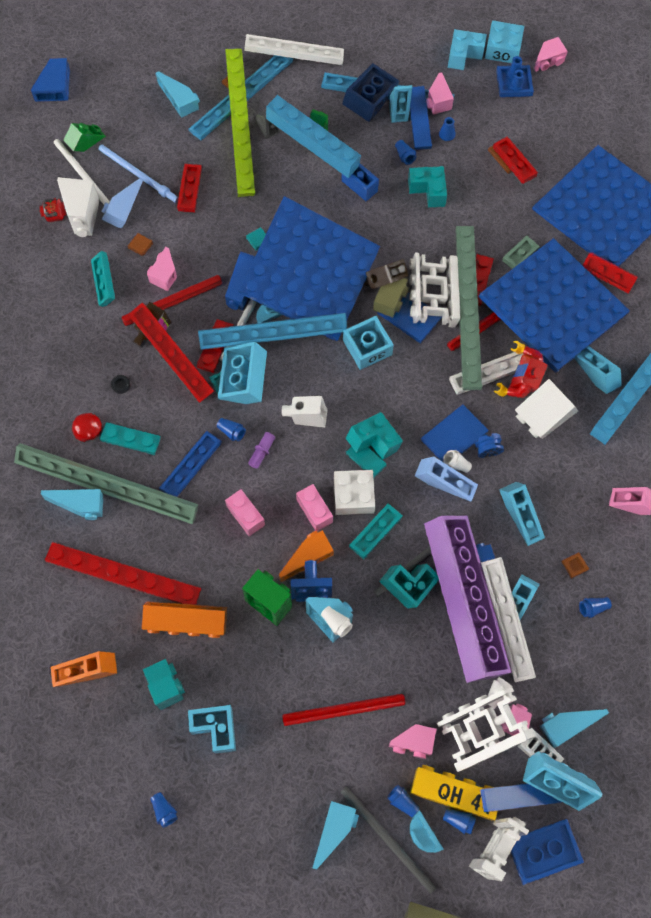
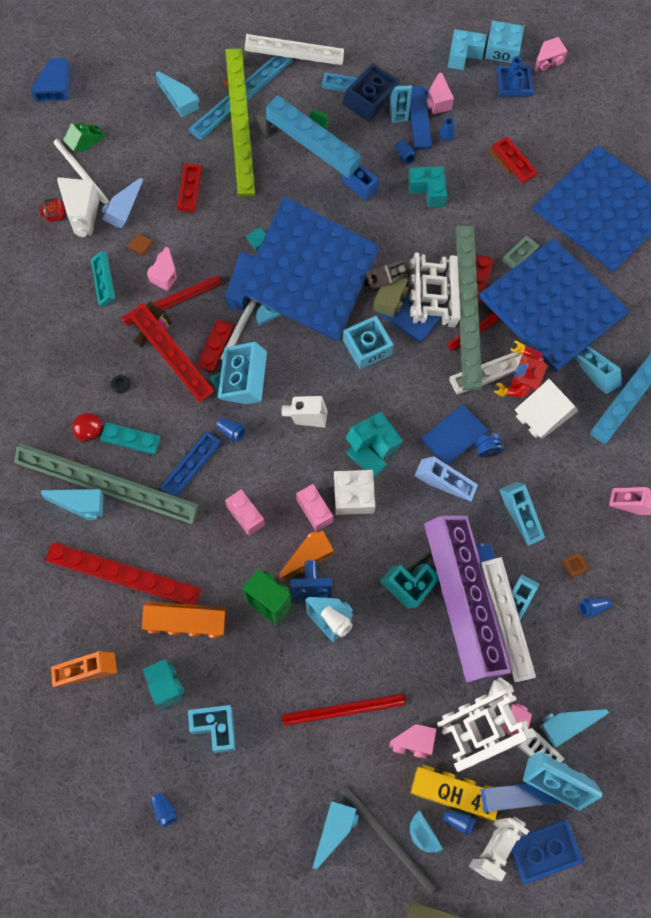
(162, 189): light blue bar -> none
(261, 450): medium lavender axle -> none
(272, 331): dark azure tile -> none
(375, 531): teal plate -> none
(402, 800): blue cone -> none
(457, 461): white cone -> none
(610, 272): red plate -> none

